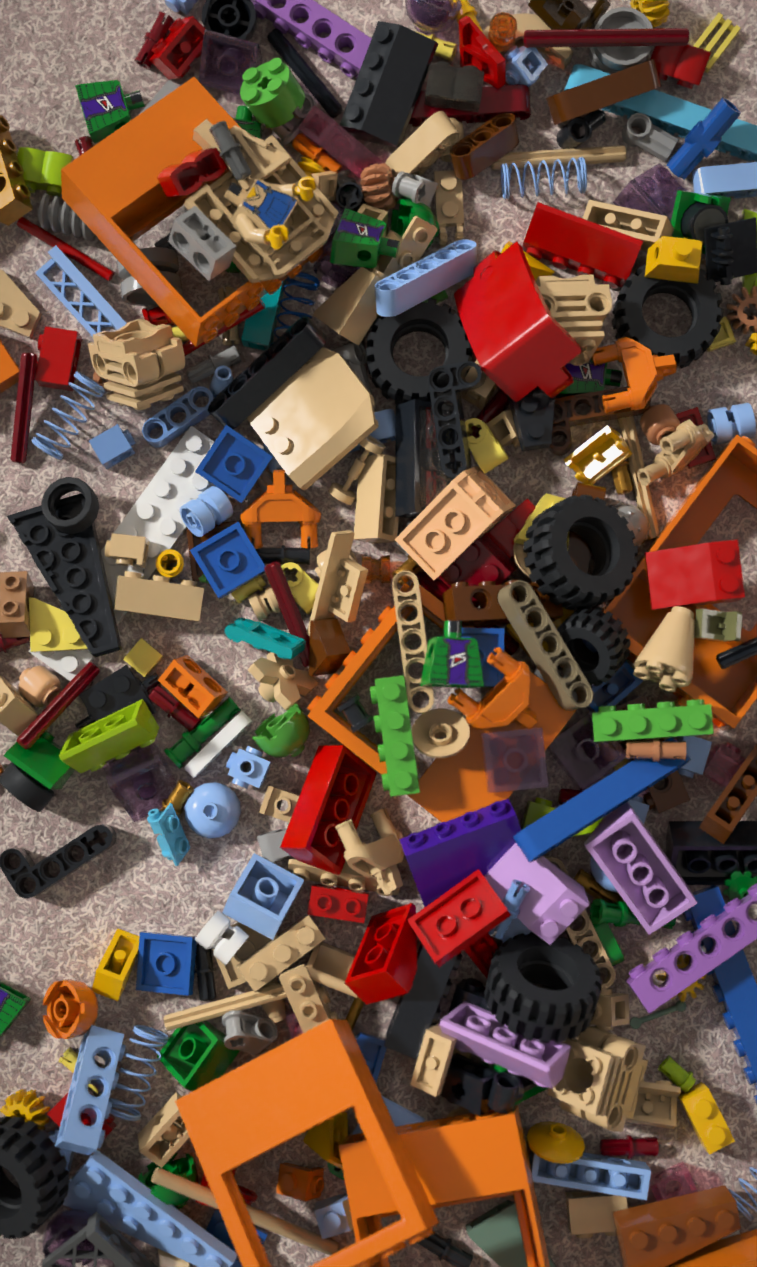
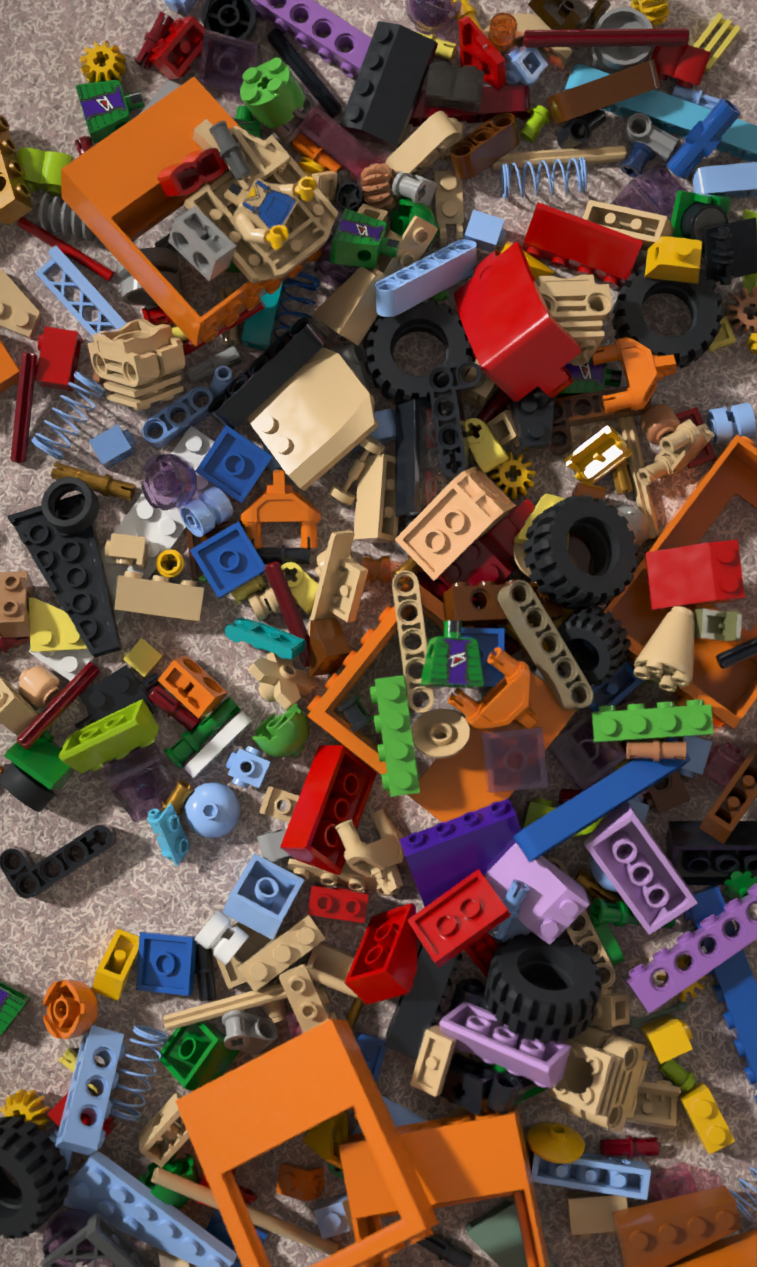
(103, 54): none -> yellow gear
(104, 484): none -> pearl gold pin
(168, 481): none -> clear purple cylinder
(485, 231): none -> light blue brick
(521, 481): none -> yellow gear
(535, 123): none -> lime pin
(637, 160): none -> dark blue bush
(667, 1037): none -> yellow brick
(695, 97): none -> light blue axle

